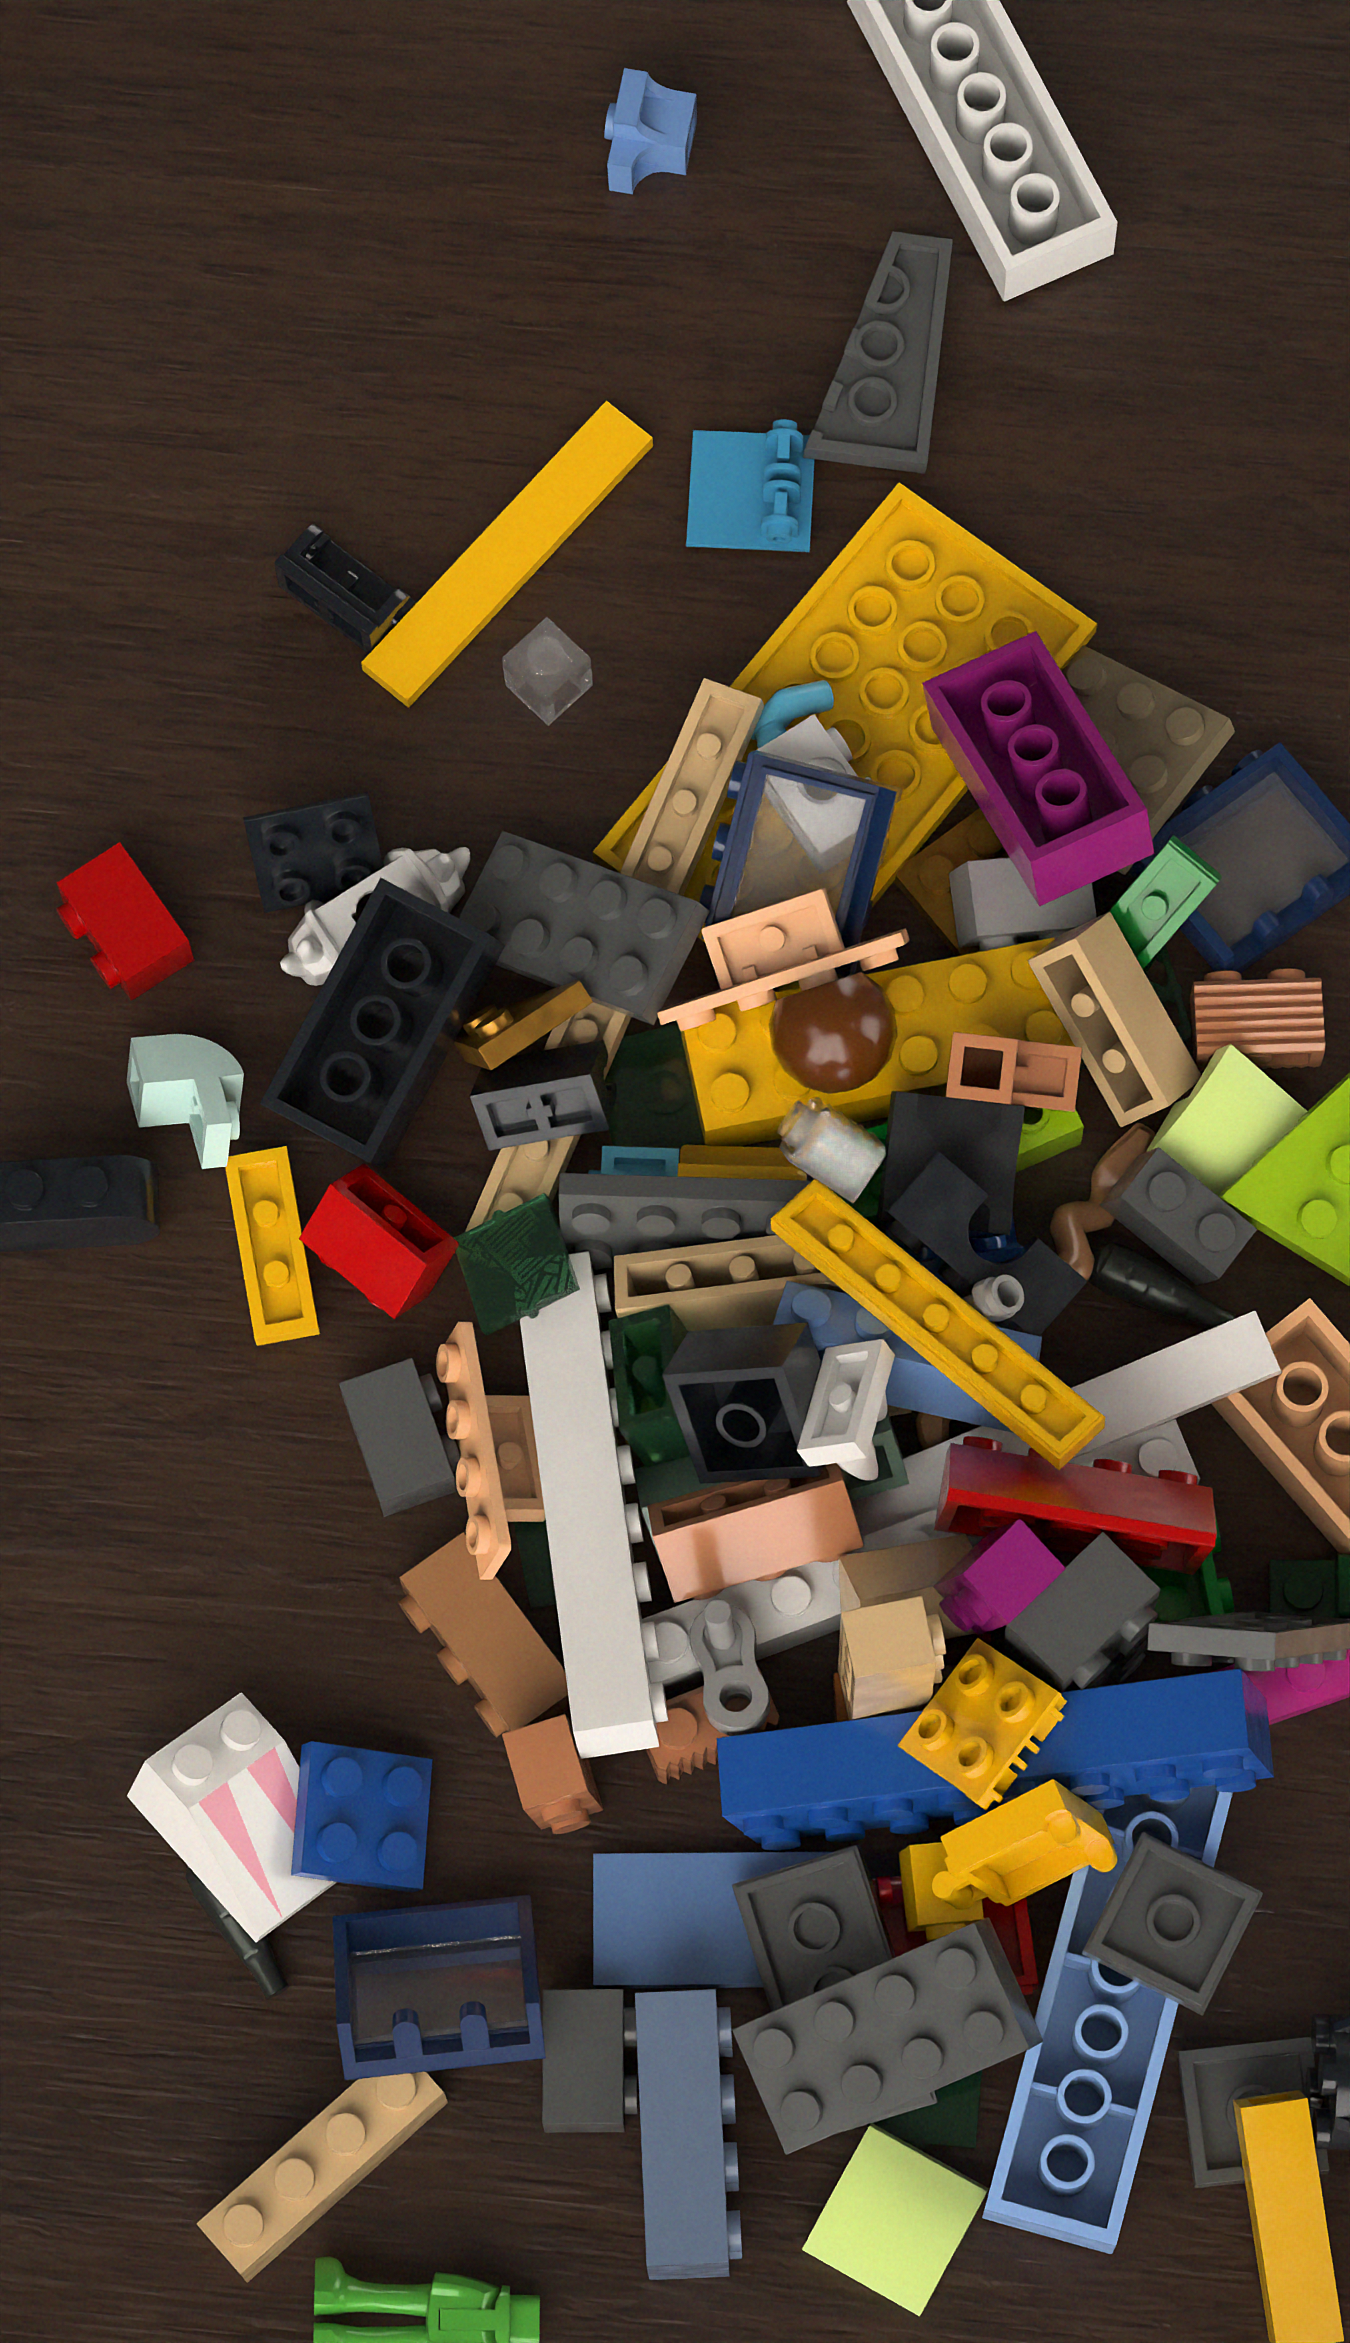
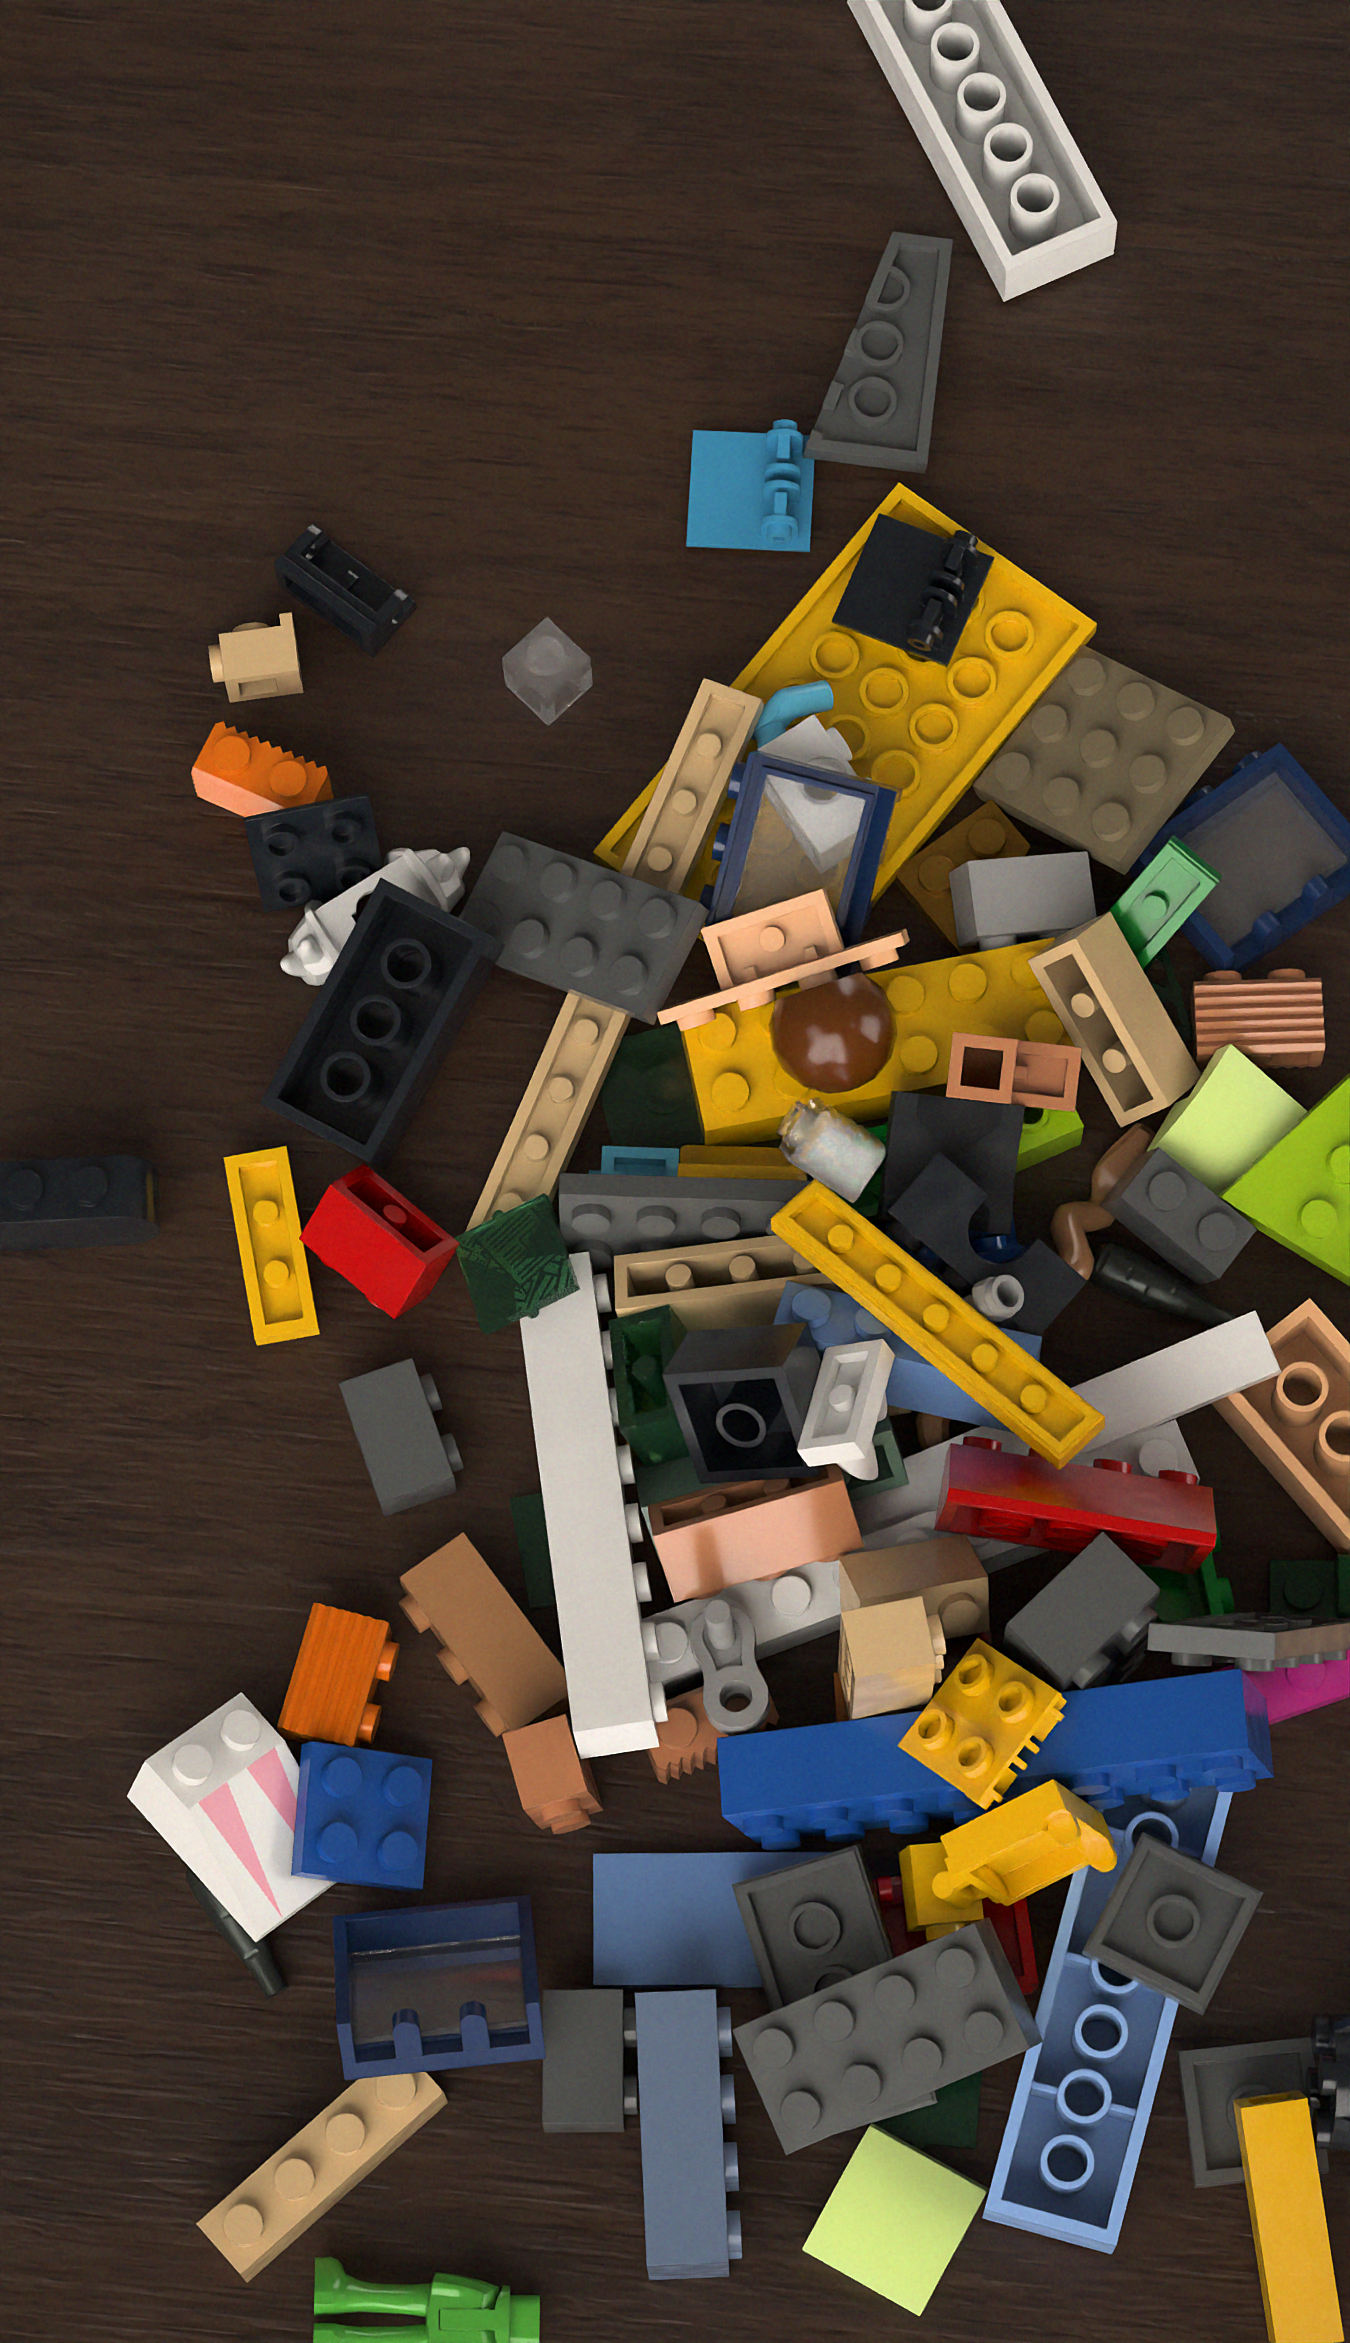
(124, 923): red brick -> none
(191, 1083): light aqua brick -> none
(253, 776): none -> orange brick
(258, 660): none -> tan brick
(338, 1678): none -> orange brick
(496, 1452): light nougat bracket -> none
(499, 1034): pearl gold wing -> none
(507, 554): yellow tile -> none
(544, 1096): black hinge -> none
(648, 130): medium blue brick -> none
(914, 588): none -> black hinge
(997, 1579): magenta brick -> none
(1038, 768): magenta brick -> none

